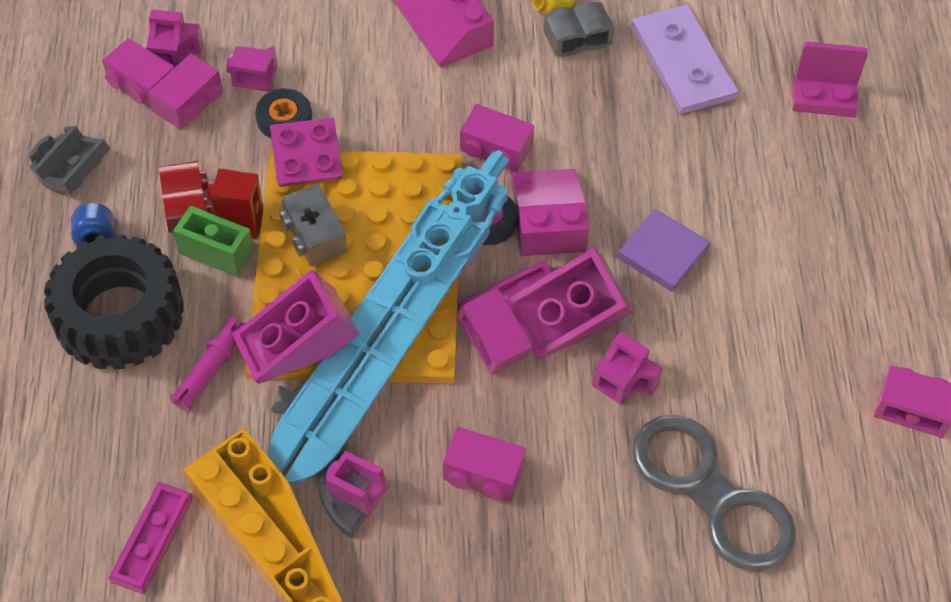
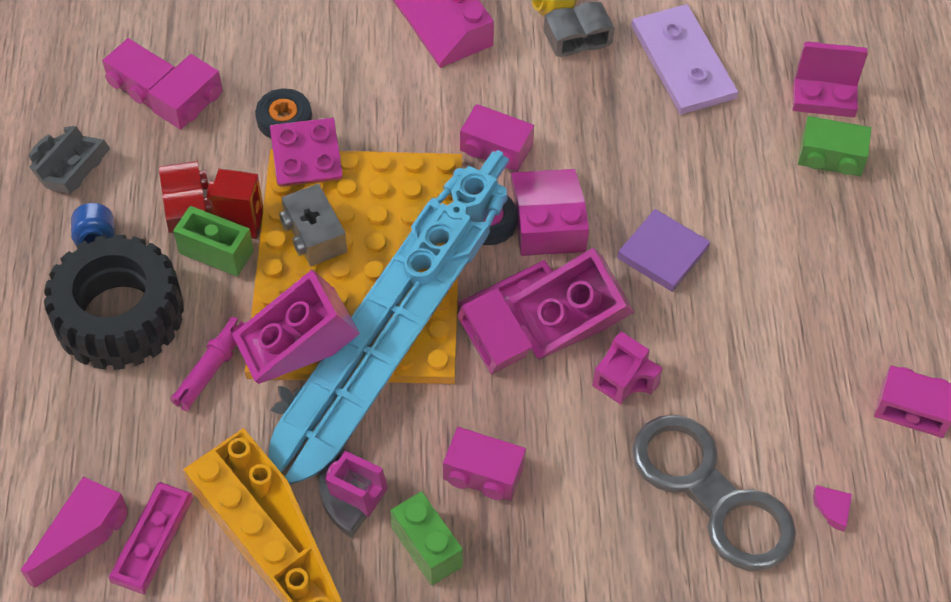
(78, 528): none -> dark pink slope
(172, 37): dark pink brick -> none
(252, 67): dark pink window -> none
(426, 538): none -> bright green brick
(833, 506): none -> dark pink tile
(834, 146): none -> bright green brick

